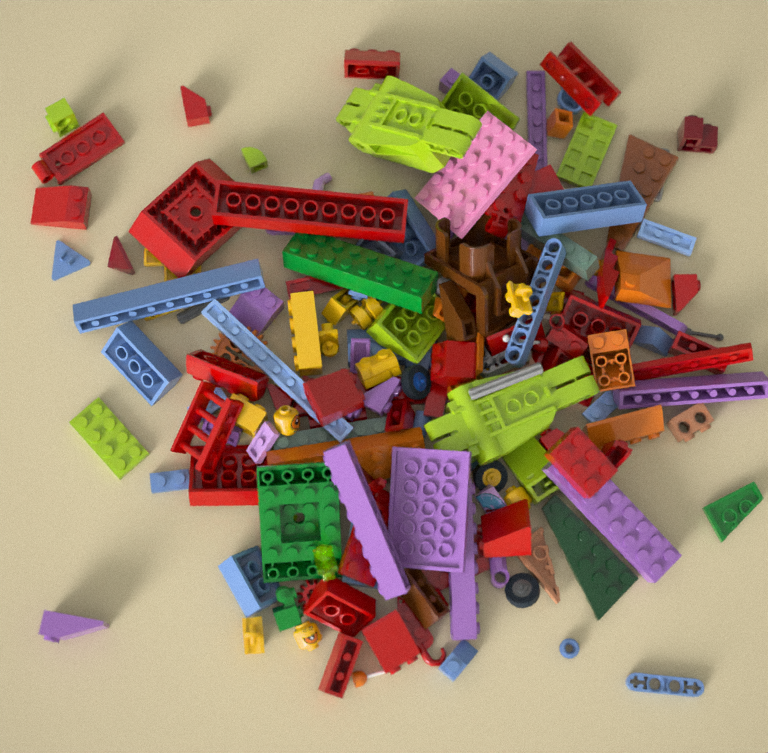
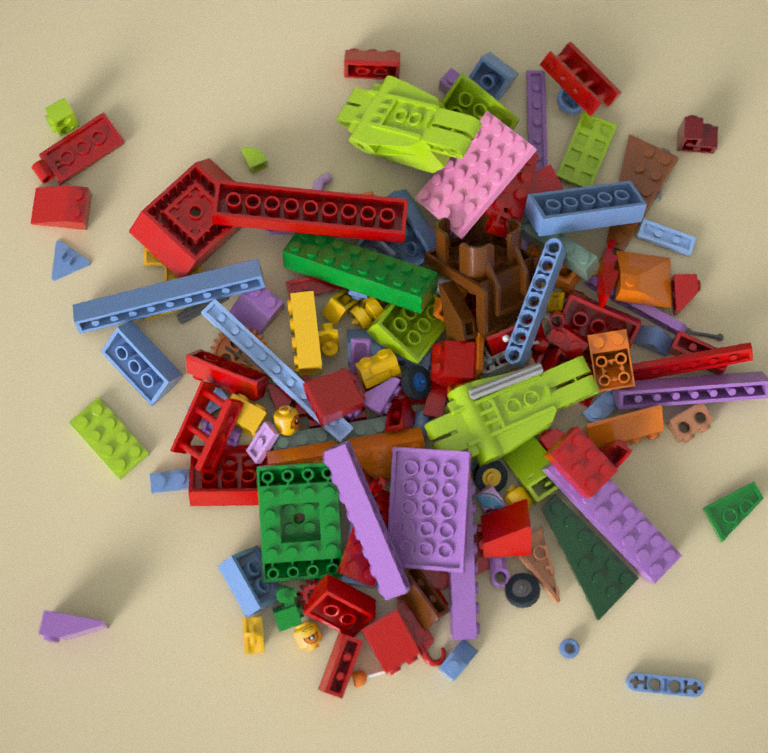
(118, 259): dark red slope -> none
(195, 108): red slope -> none
(325, 561): clear neon green hips -> none
(519, 296): yellow hips -> none
(559, 123): orange brick -> none

